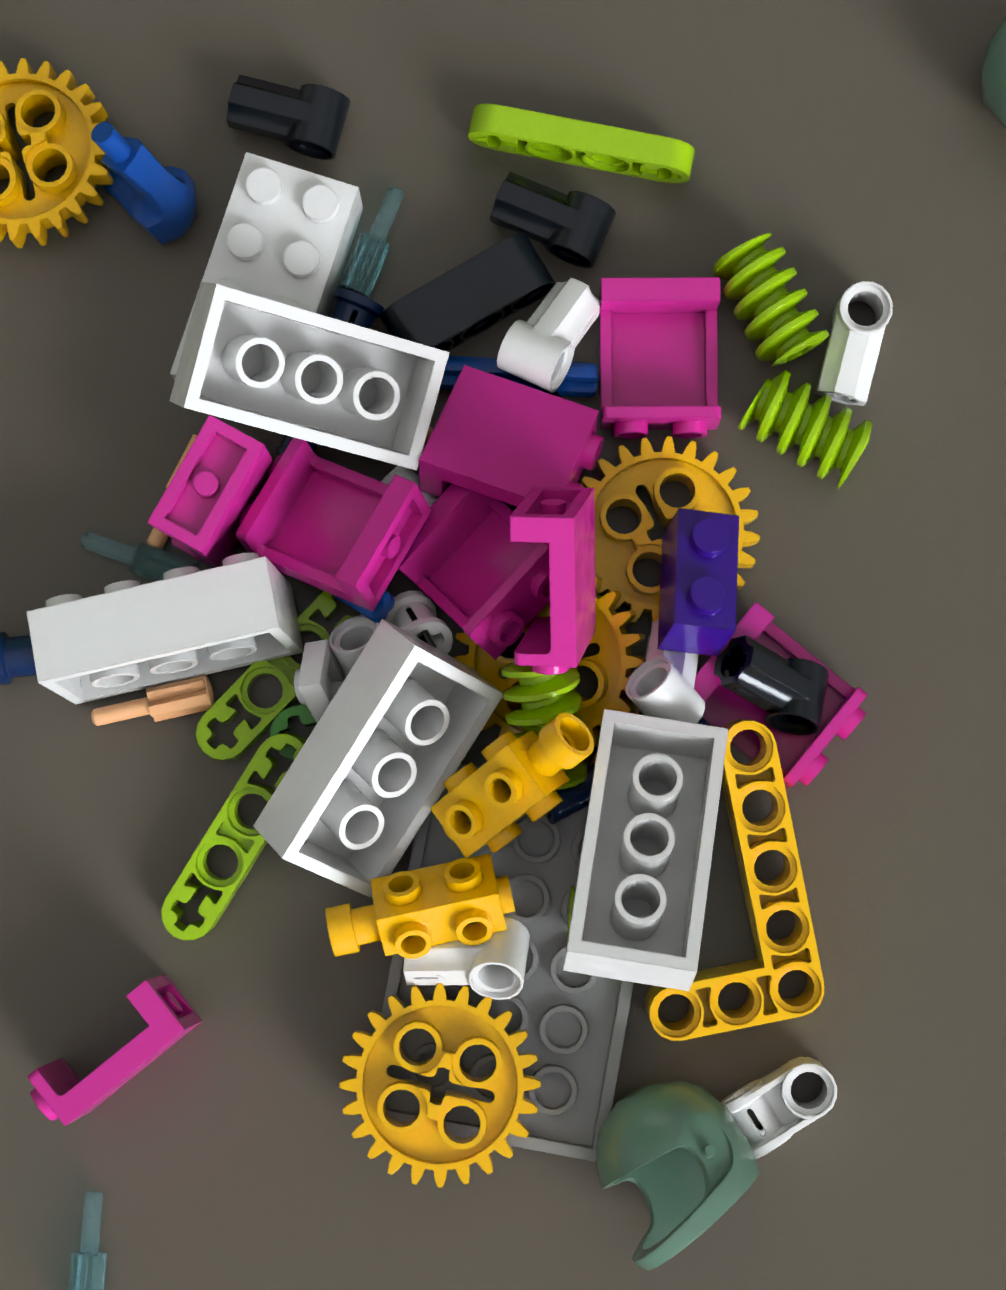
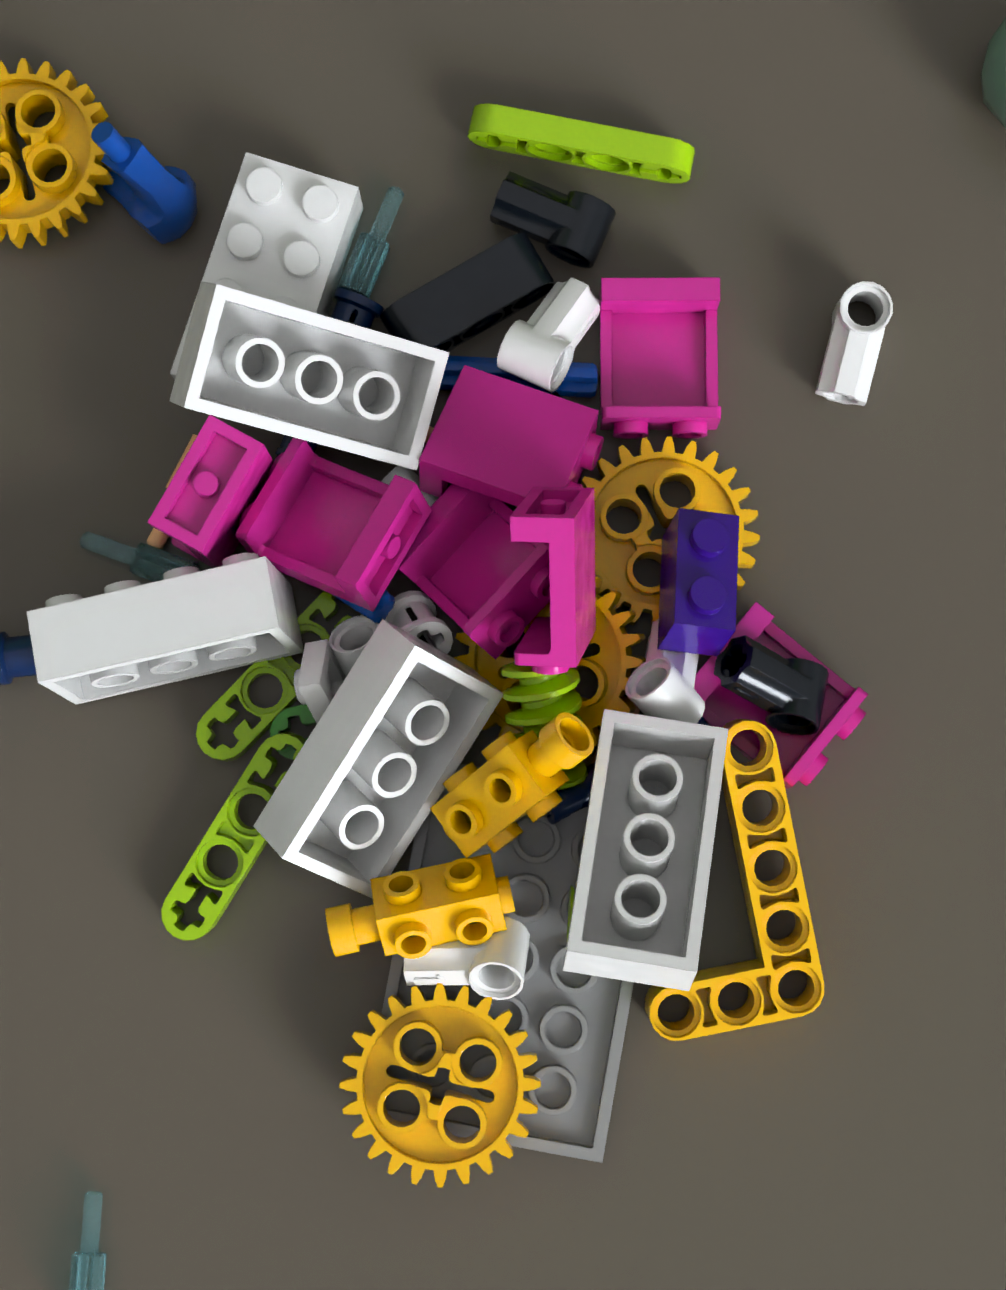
(162, 702): light nougat axle -> none
(169, 1017): dark pink panel -> none
(304, 119): black piece -> none
(682, 1157): sand green piece -> none
(768, 301): lime piece -> none
(775, 1106): white piece -> none
(807, 426): lime piece -> none

